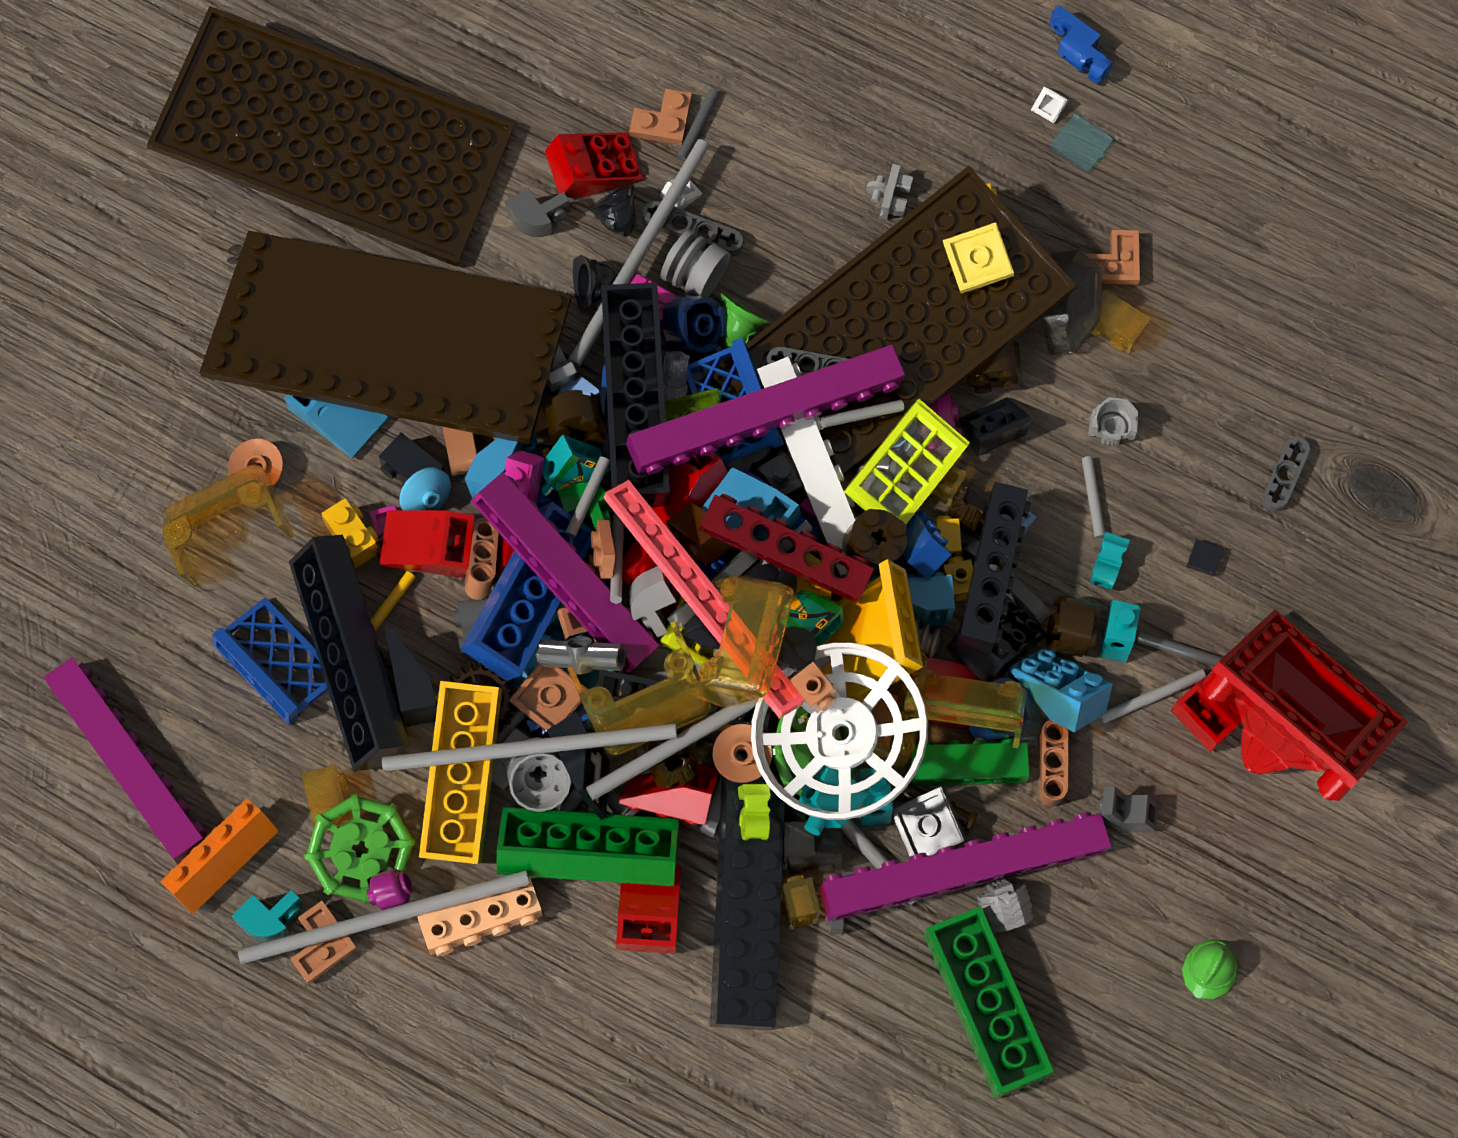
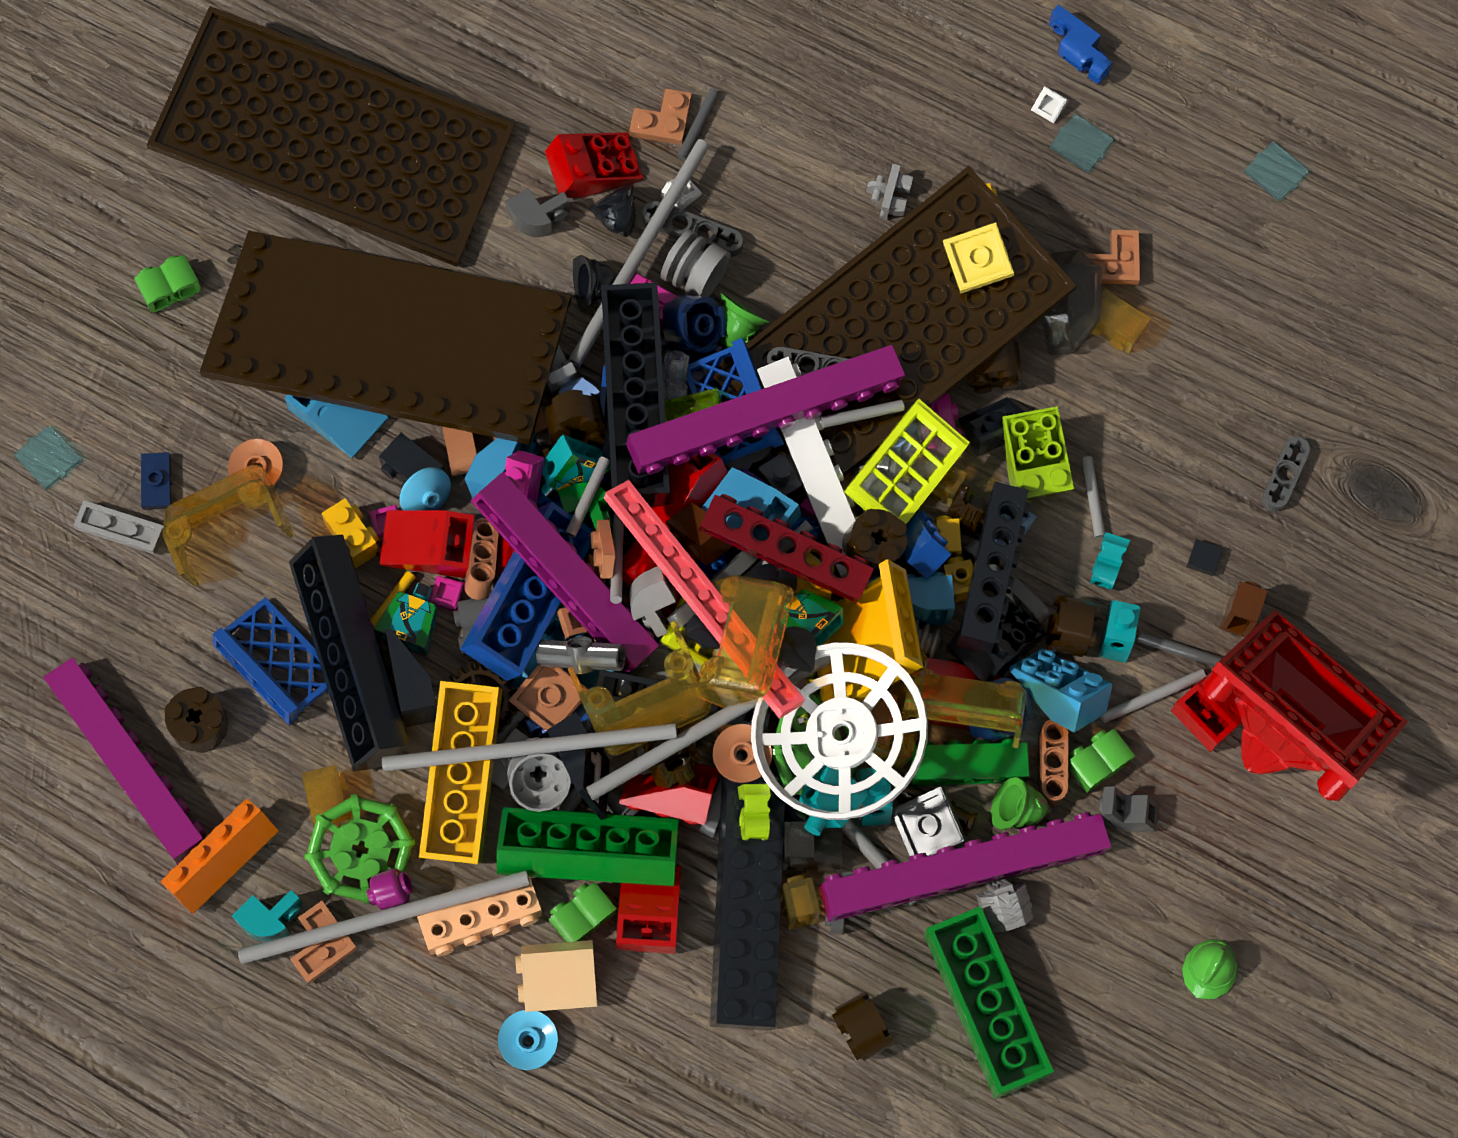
(47, 457): none -> clear light blue piece
(119, 527): none -> light grey plate
(155, 480): none -> dark blue plate
(167, 283): none -> bright green brick
(192, 704): none -> dark brown brick
(410, 619): none -> torso
(446, 593): none -> dark pink tile
(523, 1025): none -> medium azure dish
(557, 976): none -> tan brick
(583, 914): none -> bright green brick
(815, 688): nougat brick -> none
(864, 1027): none -> dark brown brick
(1017, 805): none -> bright green piece
(1037, 452): none -> lime slope
(1099, 760): none -> bright green brick
(1114, 421): light grey hair -> none
(1243, 608): none -> reddish brown piece
(1276, 171): none -> clear light blue piece

